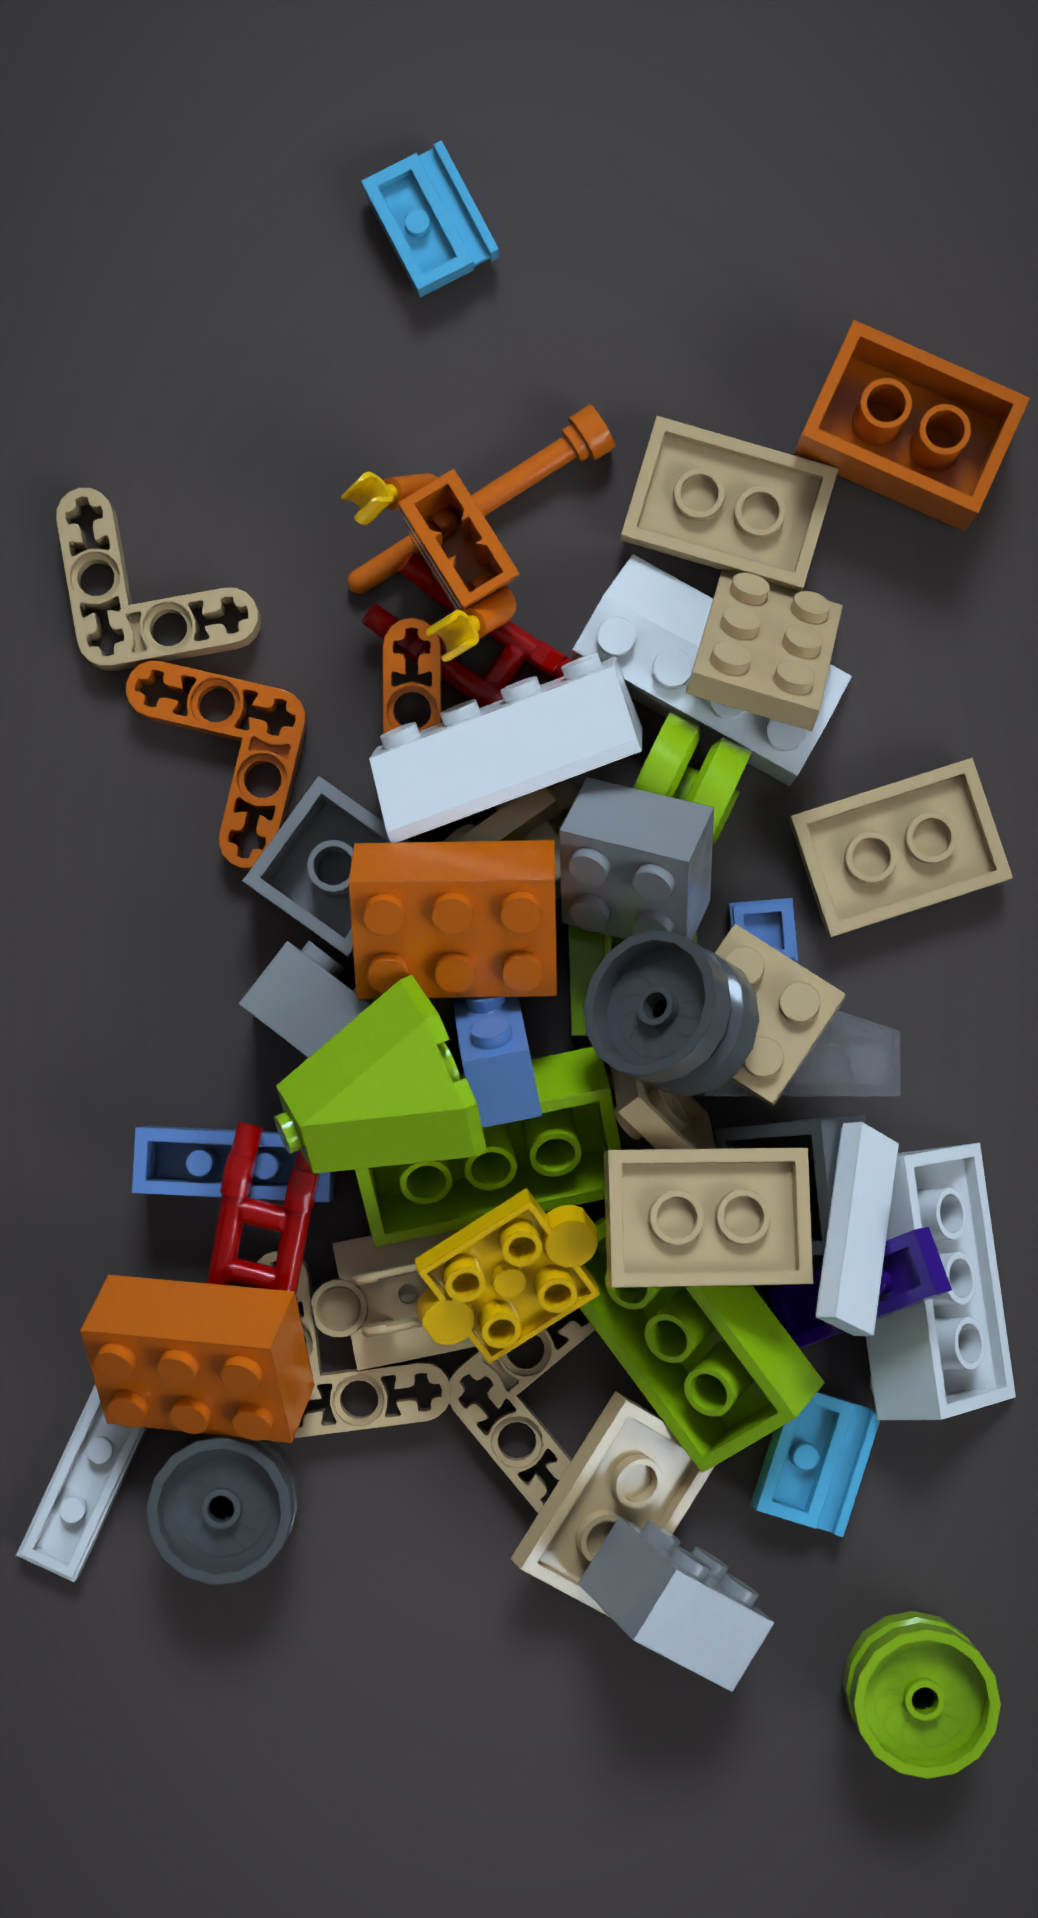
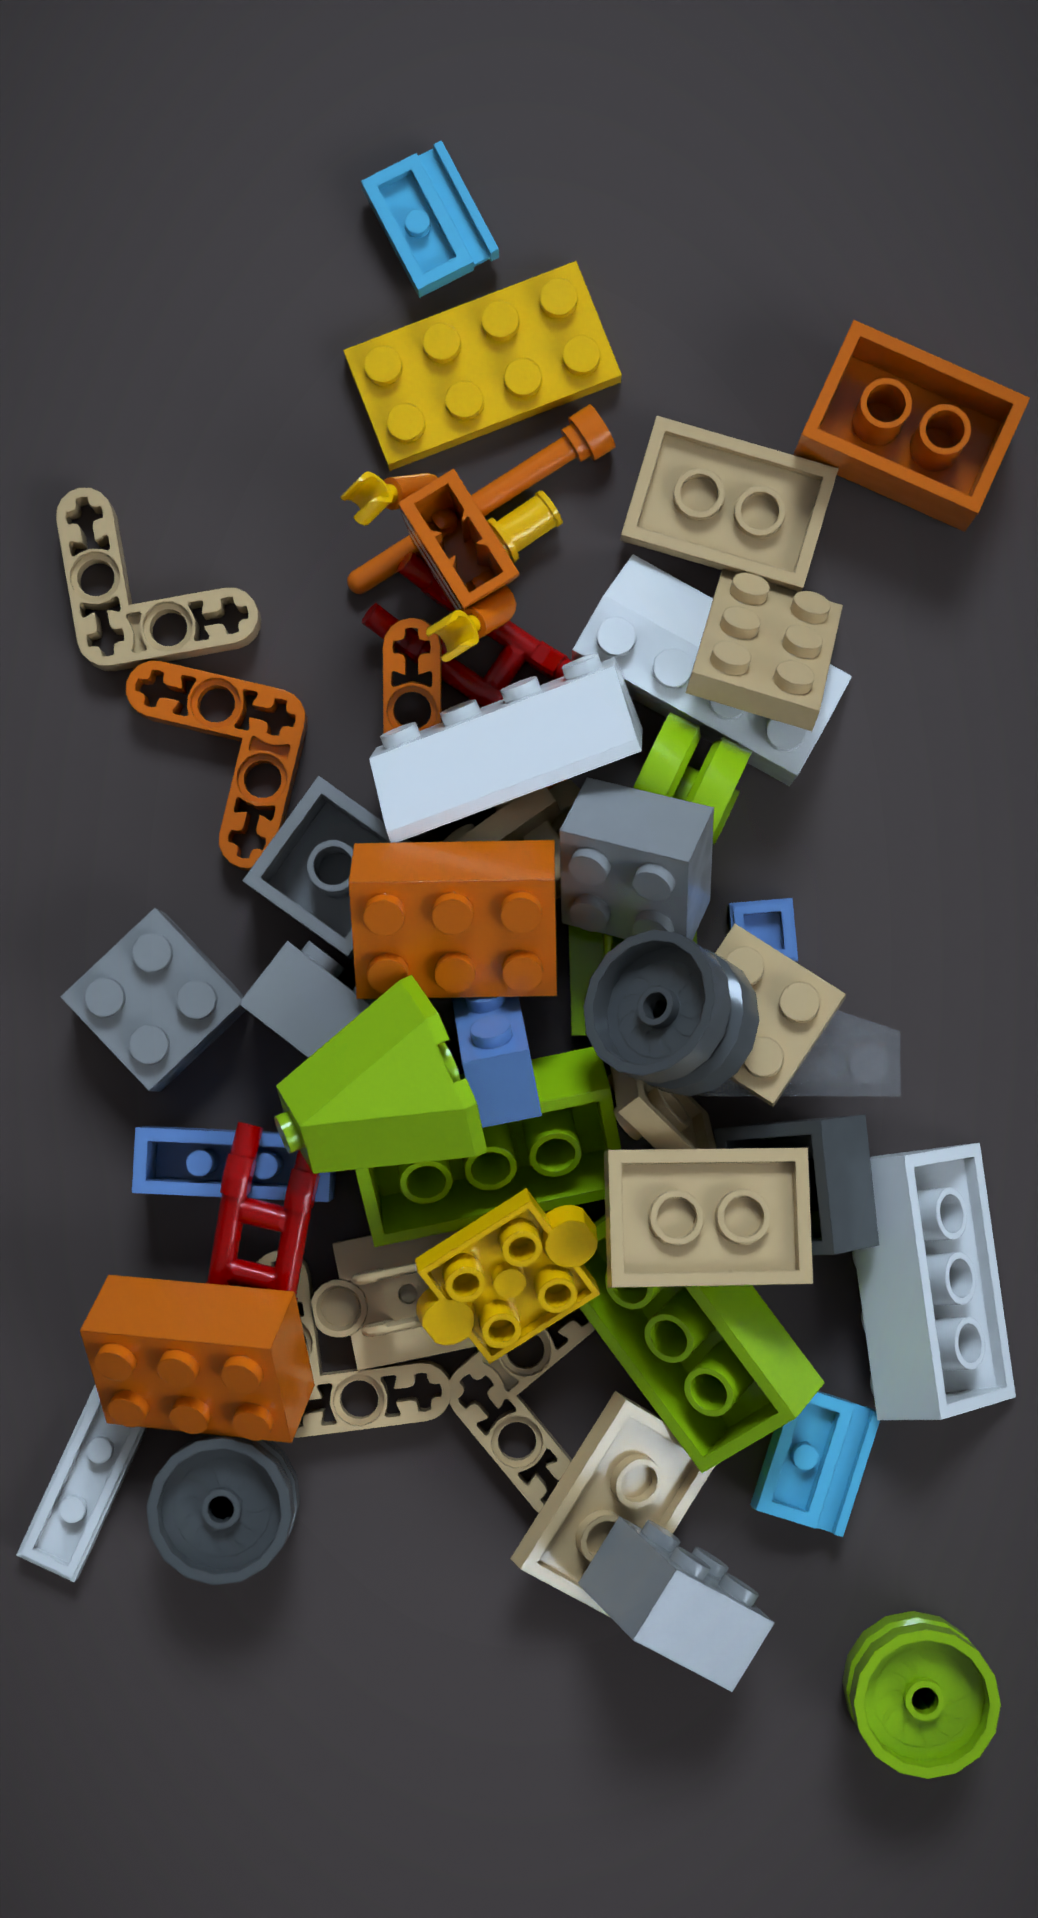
(155, 1000): none -> light grey brick
(483, 365): none -> yellow plate
(526, 524): none -> yellow pin
(857, 1229): white tile -> none
(900, 848): tan plate -> none
(909, 1276): dark purple plate -> none

